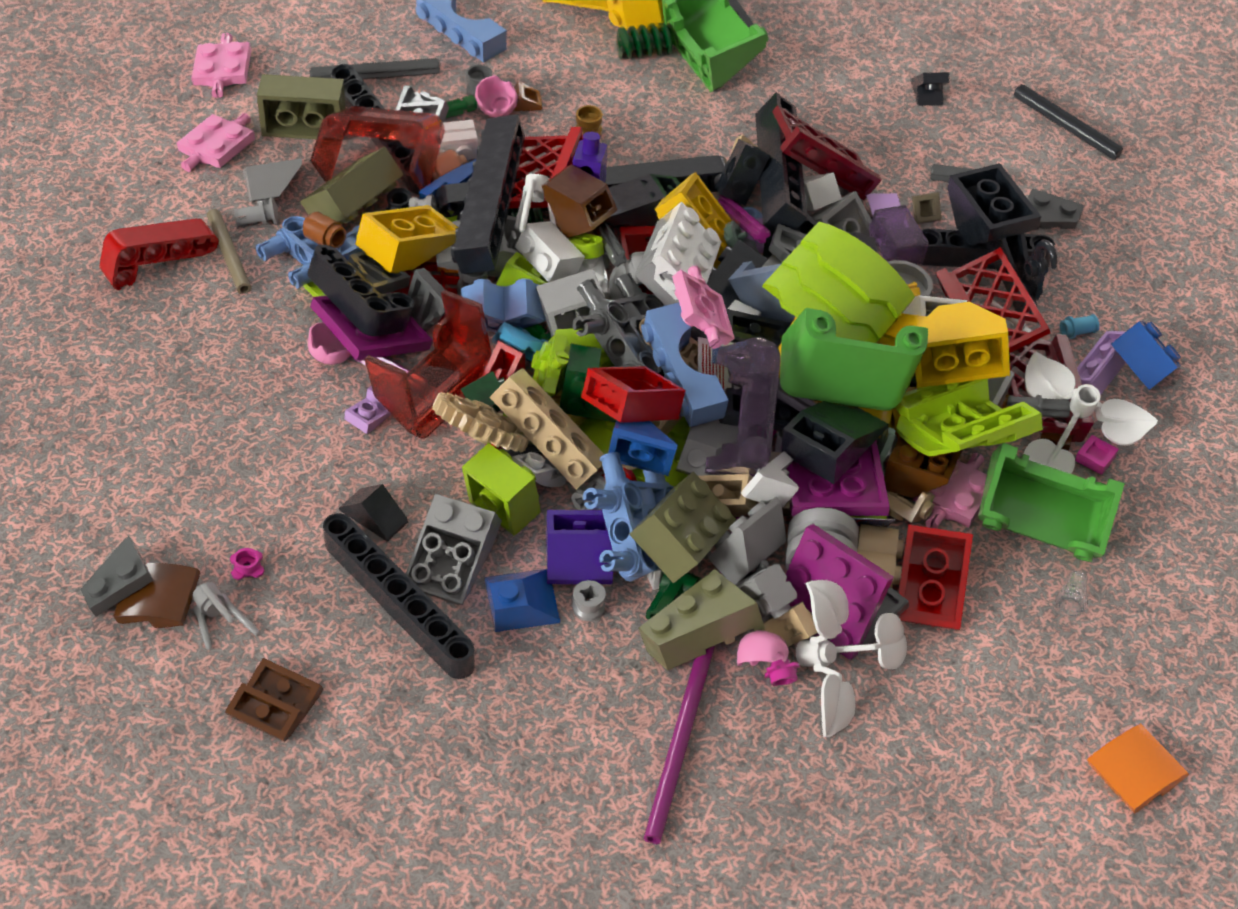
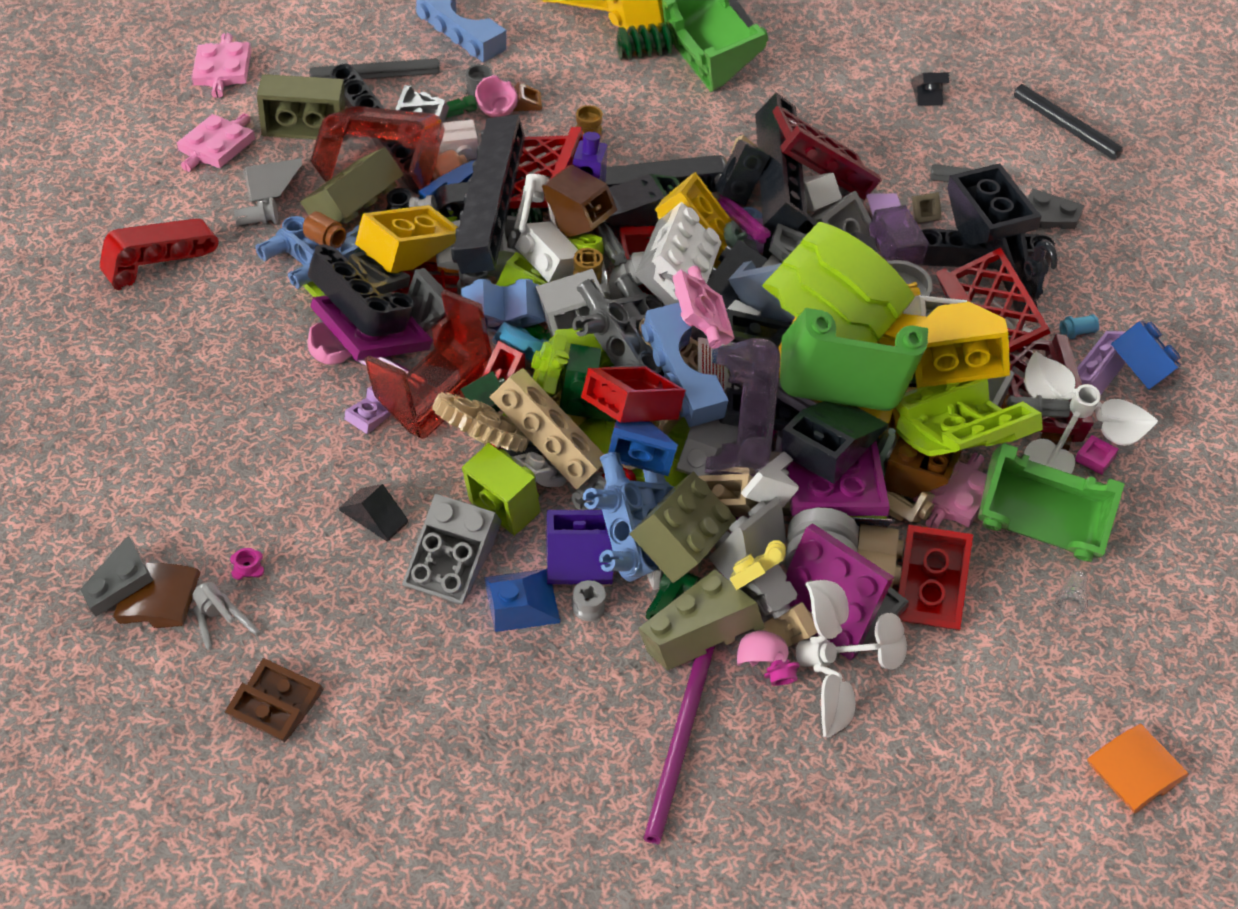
(228, 251): dark tan piece -> none
(399, 596): black beam -> none
(588, 259): none -> pearl gold wheel
(751, 568): none -> light yellow plate

